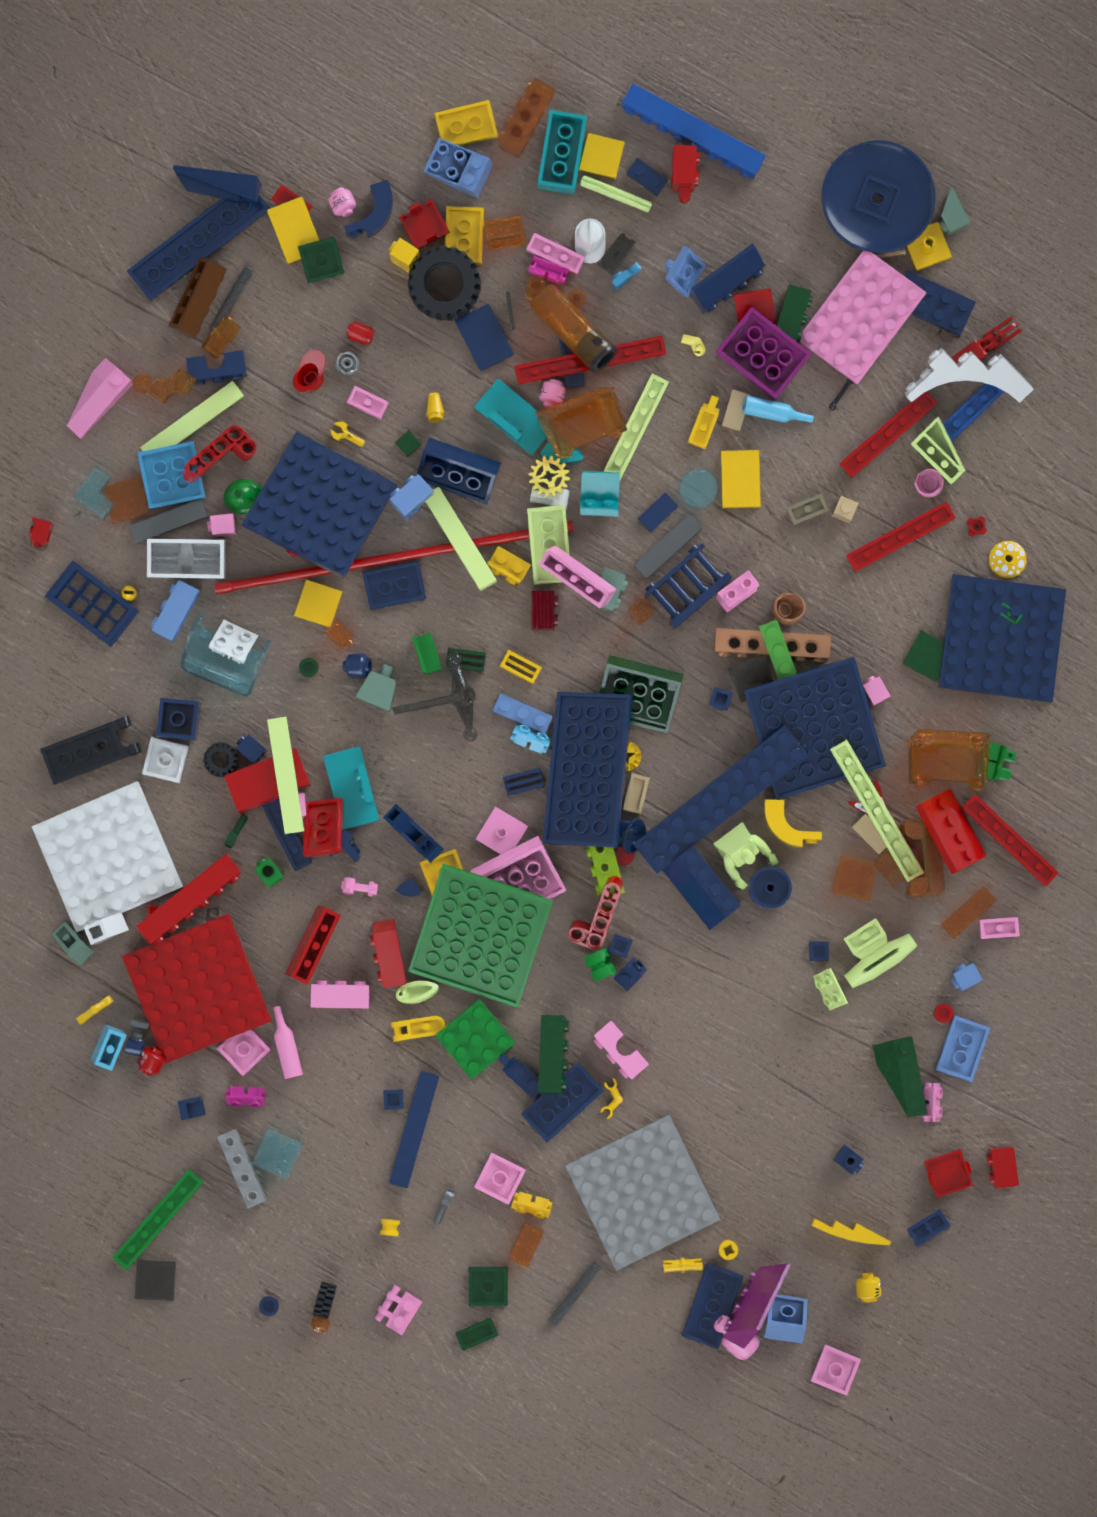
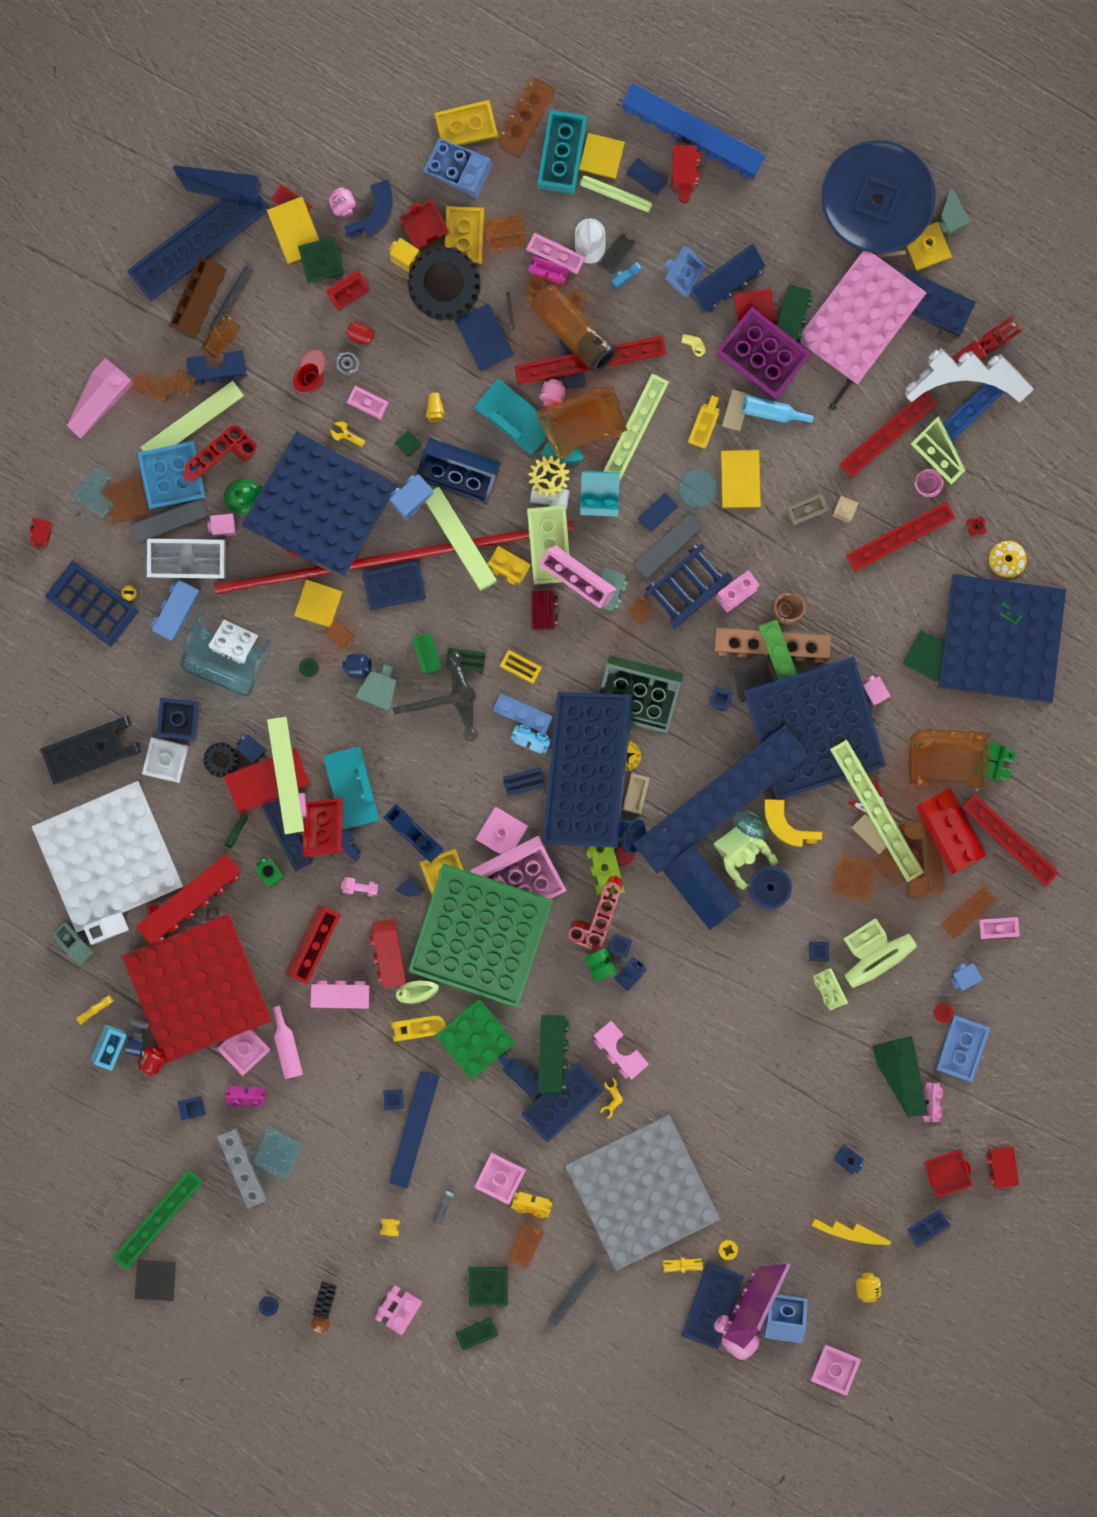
(347, 290): none -> red hinge
(750, 824): none -> clear light blue tile

